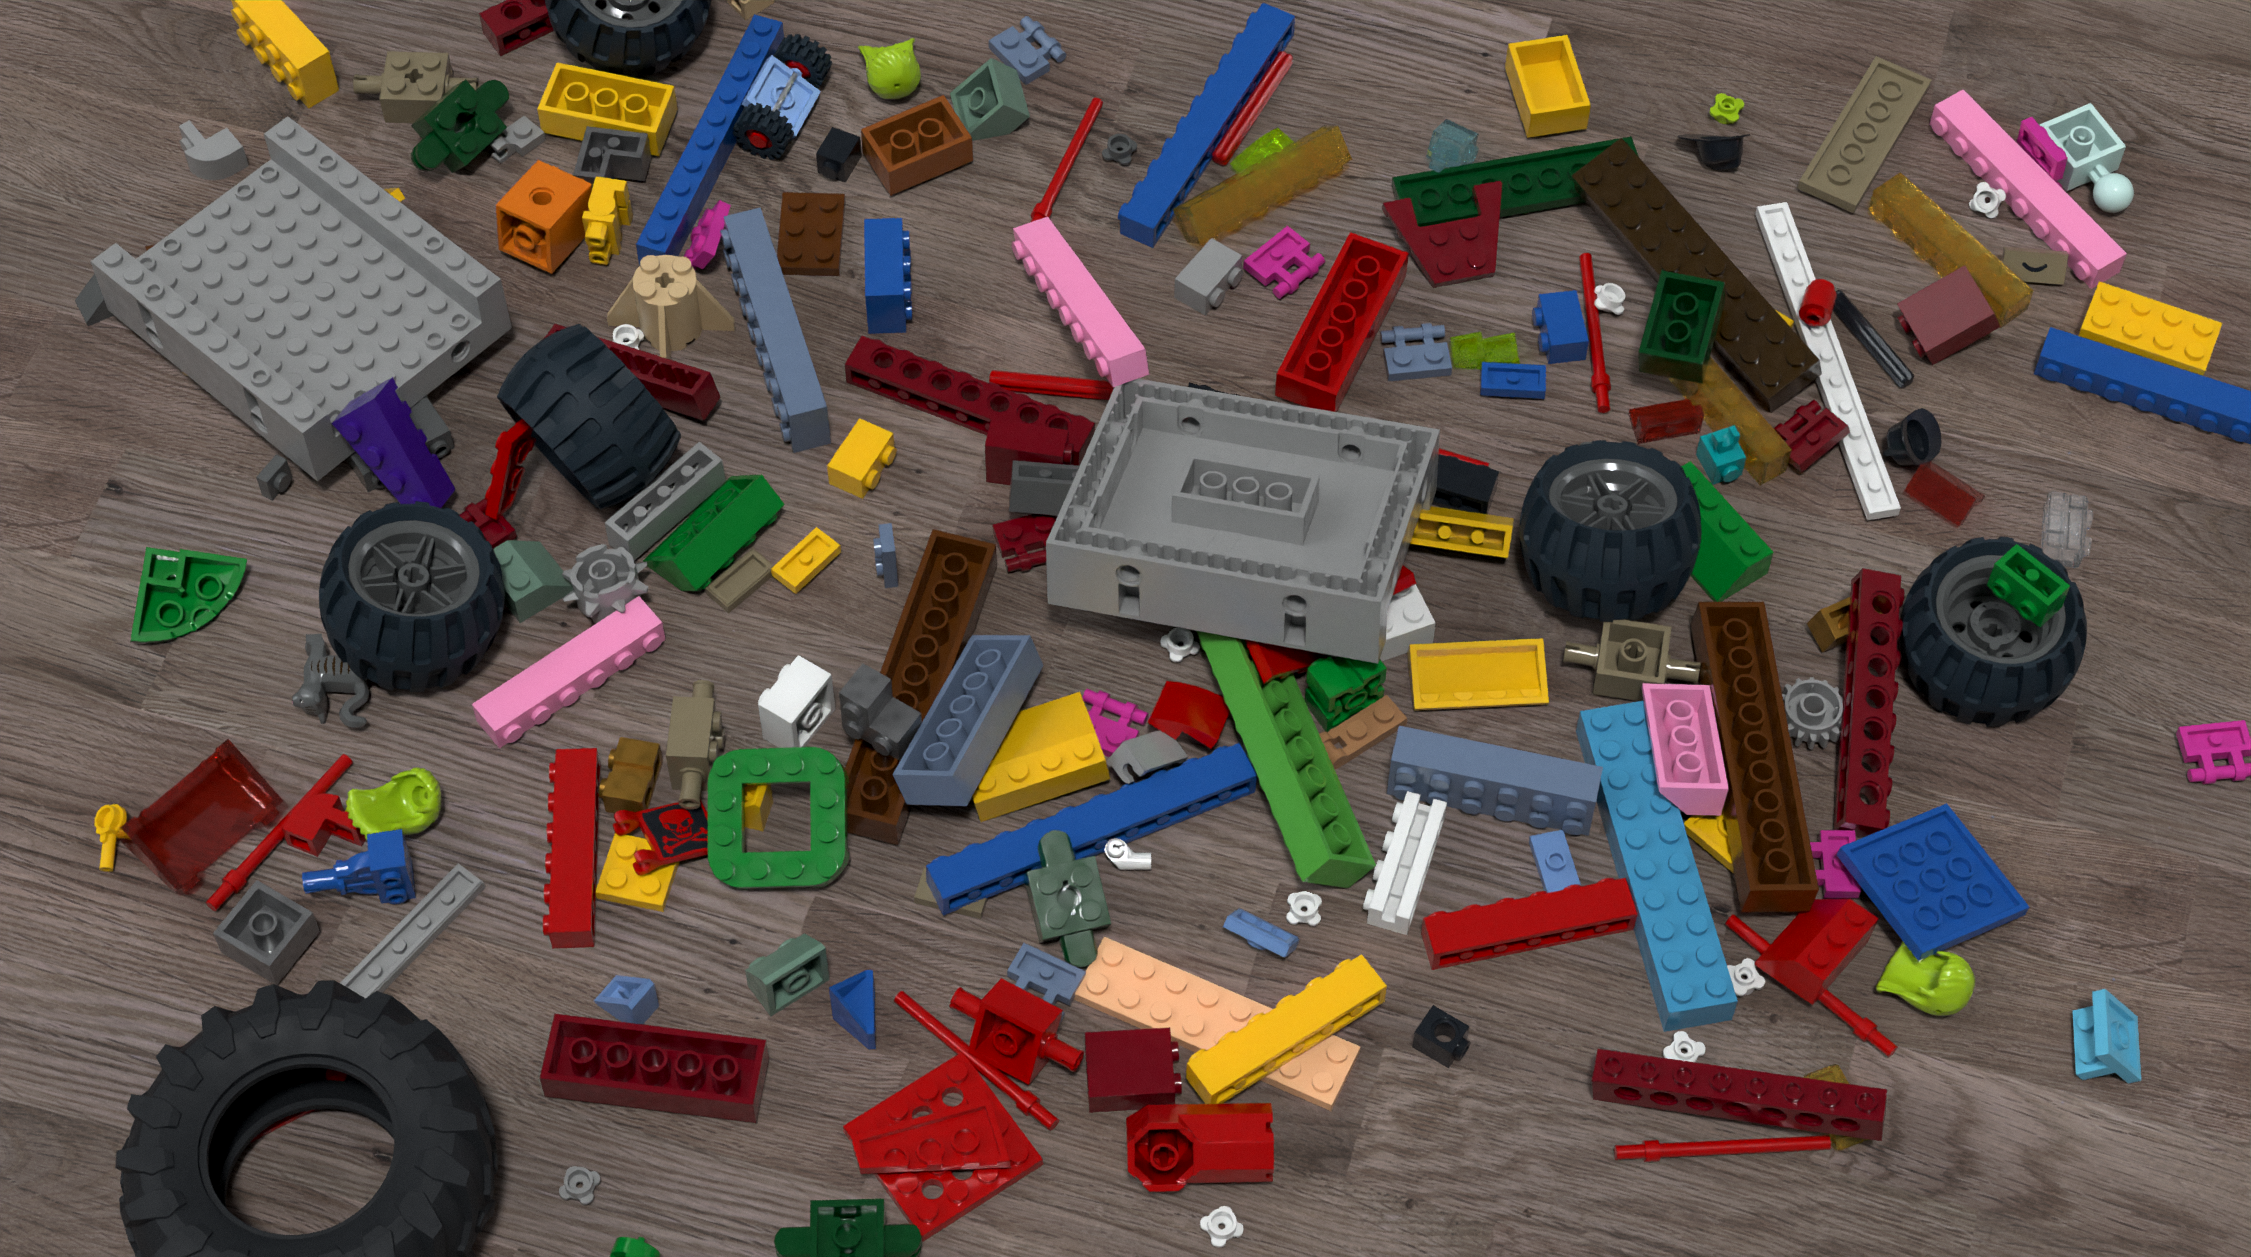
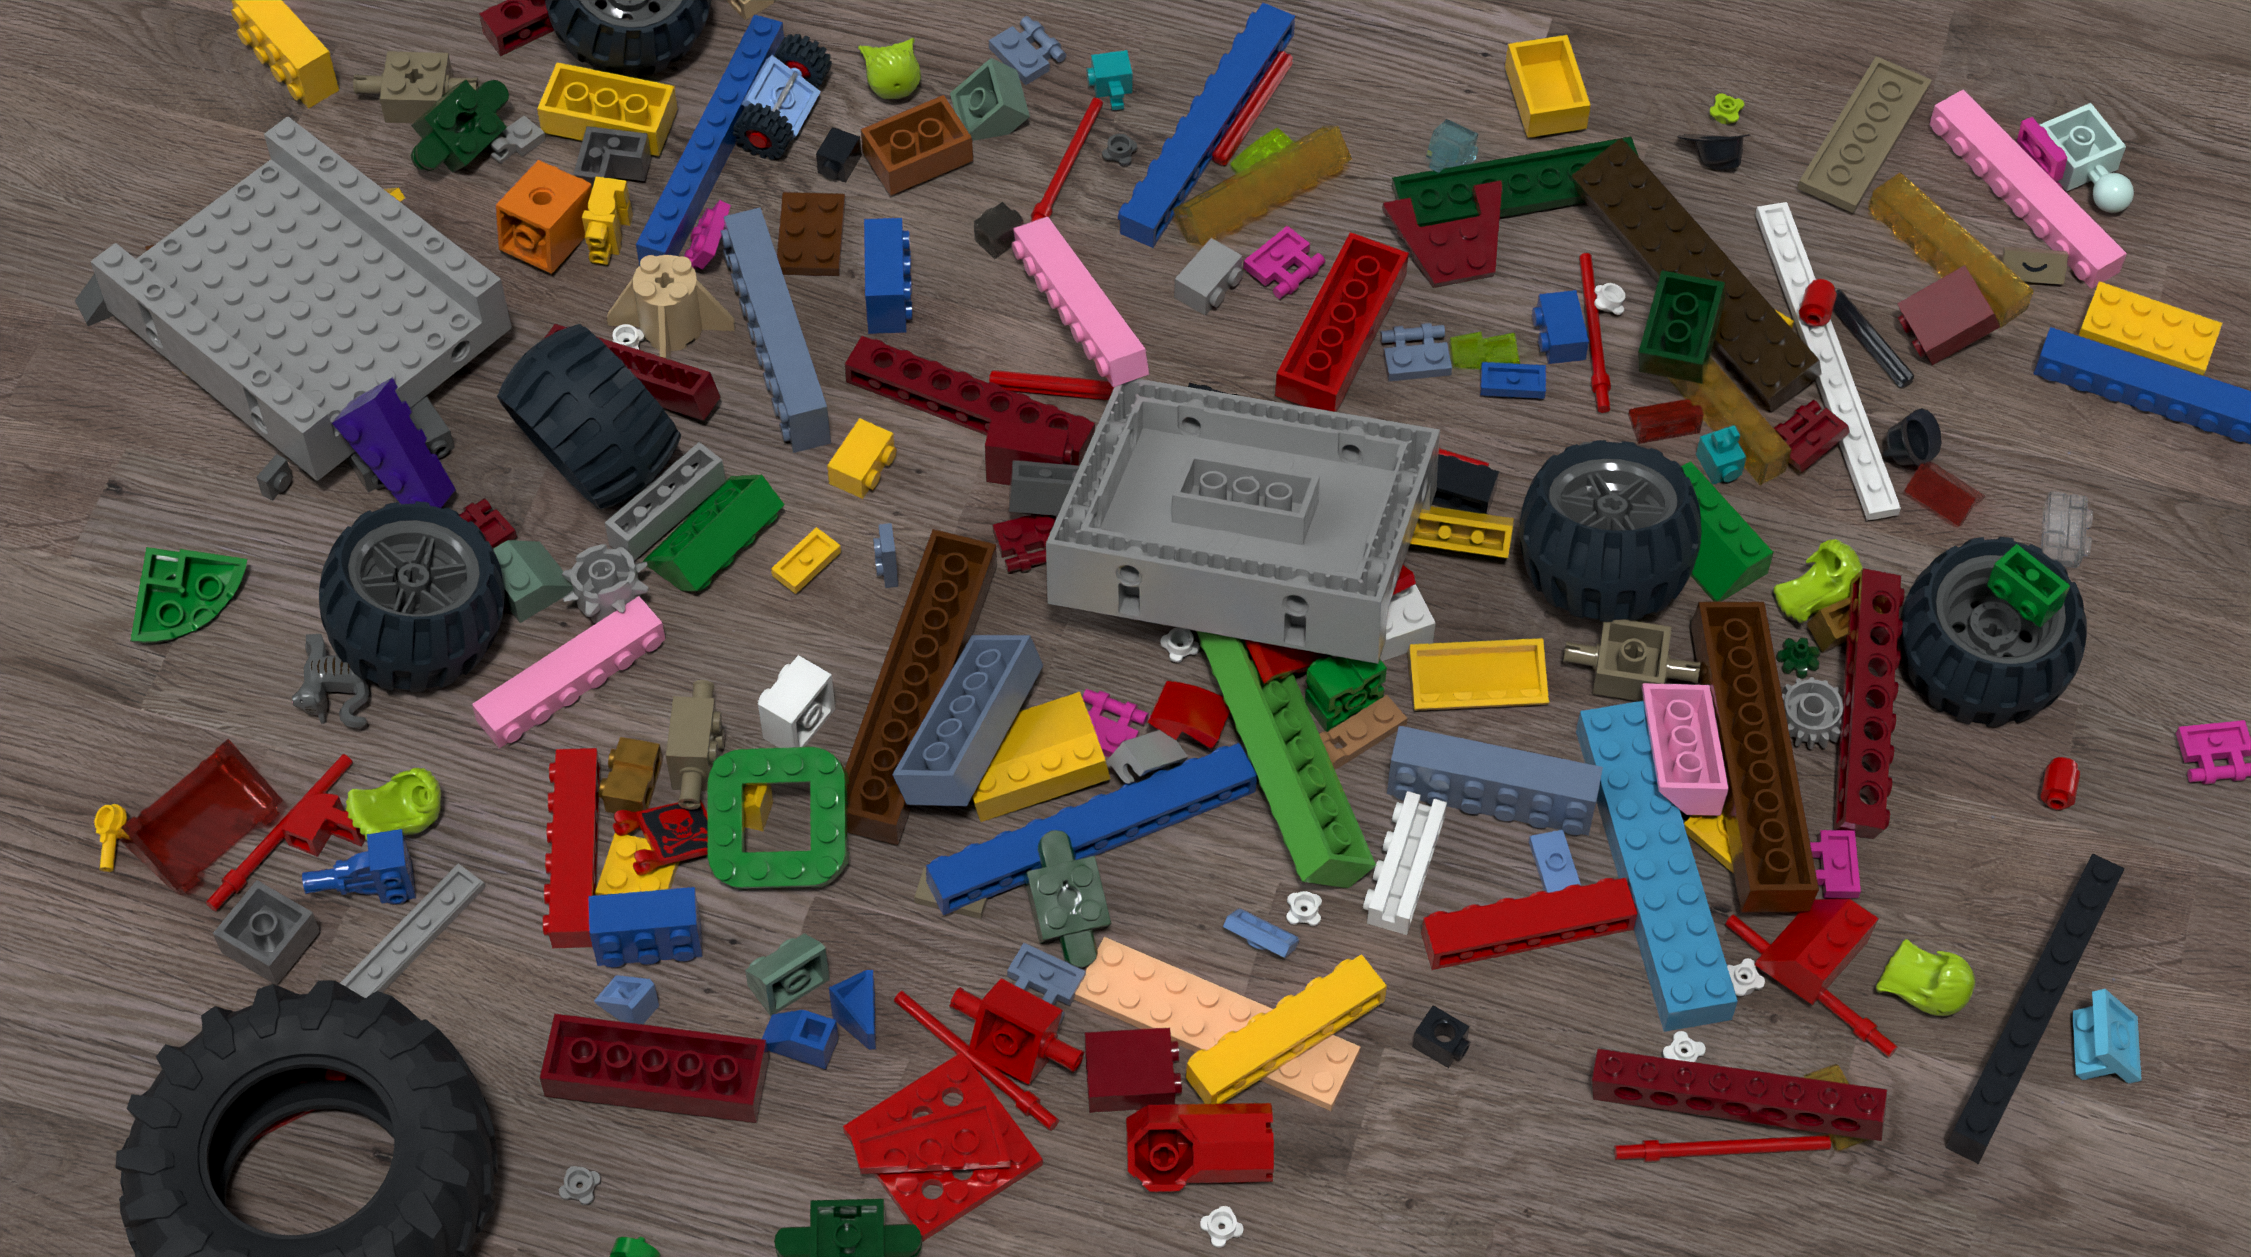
(212, 157): light grey brick -> none
(506, 470): red wing -> none
(645, 926): none -> blue brick
(740, 580): dark tan tile -> none
(802, 1036): none -> blue slope
(875, 715): flat silver brick -> none
(995, 229): none -> clear smoke brick
(1111, 76): none -> teal brick
(1125, 858): white arm -> none
(1798, 657): none -> dark green plant
(1822, 584): none -> lime piece
(1932, 881): blue plate -> none
(1978, 202): white plate -> none
(2034, 1009): none -> black brick
(2060, 783): none -> red brick

